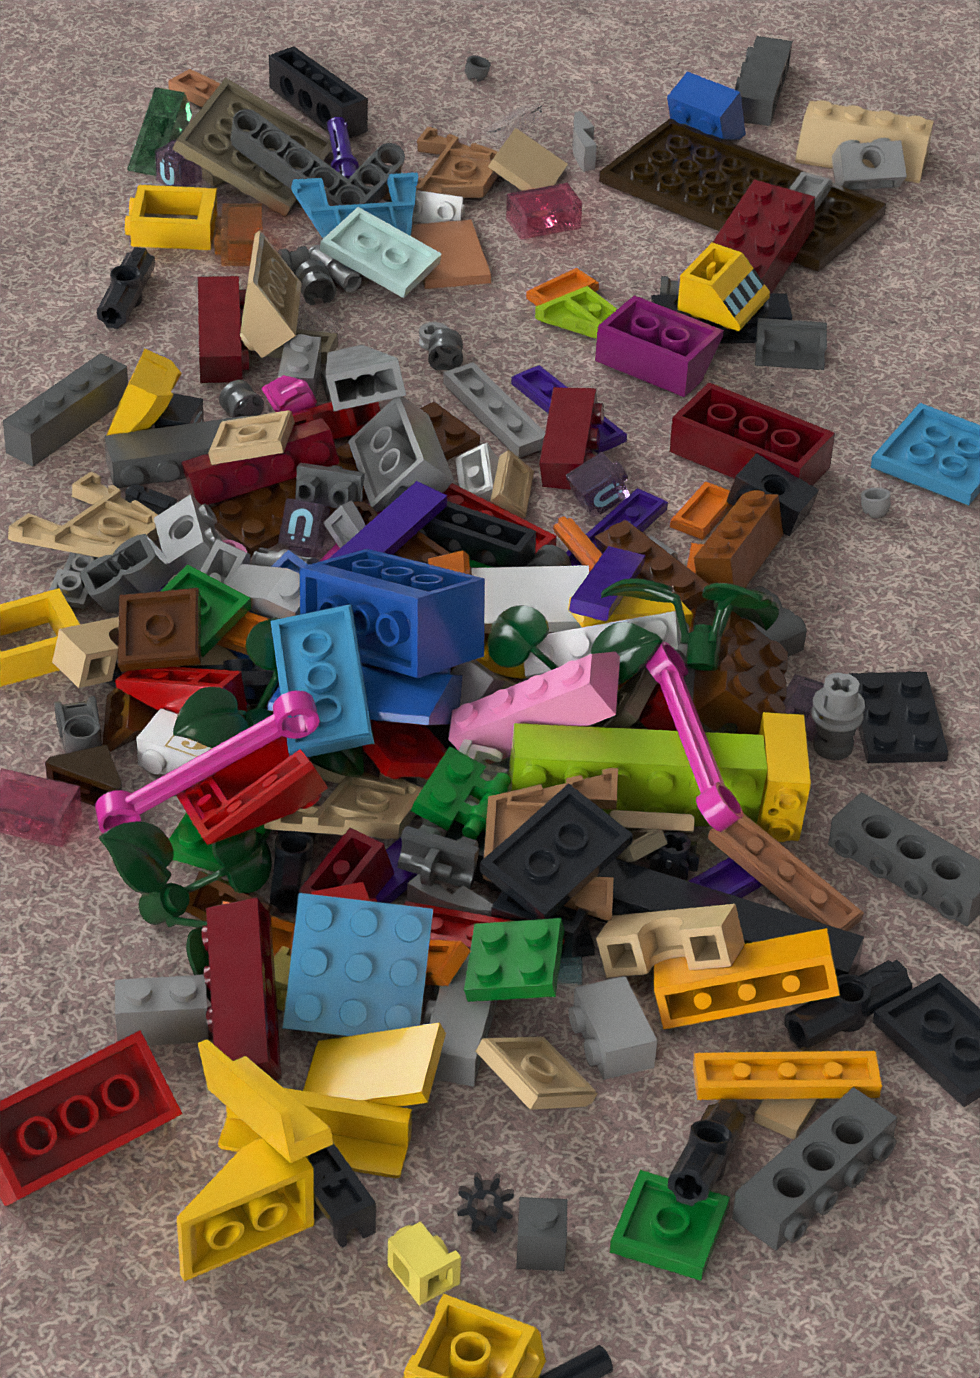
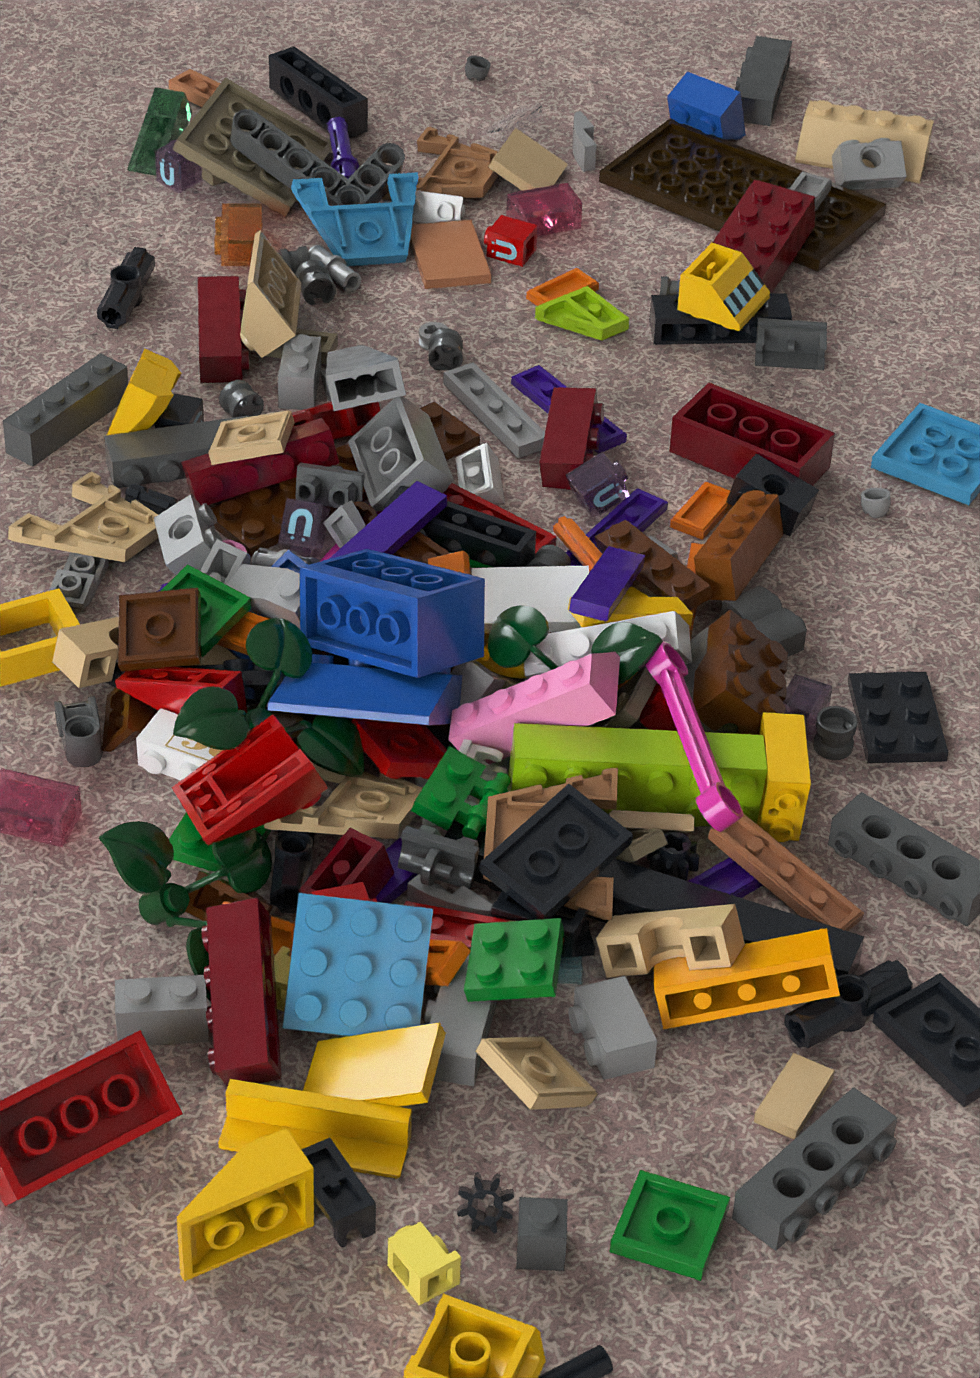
(87, 768): dark brown slope -> none
(131, 569): dark grey brick -> none
(131, 805): dark pink piece -> none
(172, 231): yellow window -> none
(264, 1104): yellow panel -> none
(289, 394): dark pink piece -> none
(323, 658): dark azure tile -> none
(380, 252): light aqua plate -> none
(511, 240): none -> red brick
(512, 484): tan tile -> none
(657, 345): magenta slope -> none
(705, 640): dark green plant -> none
(706, 1152): black piece -> none
(785, 1074): light orange plate -> none
(838, 704): light grey piece -> none

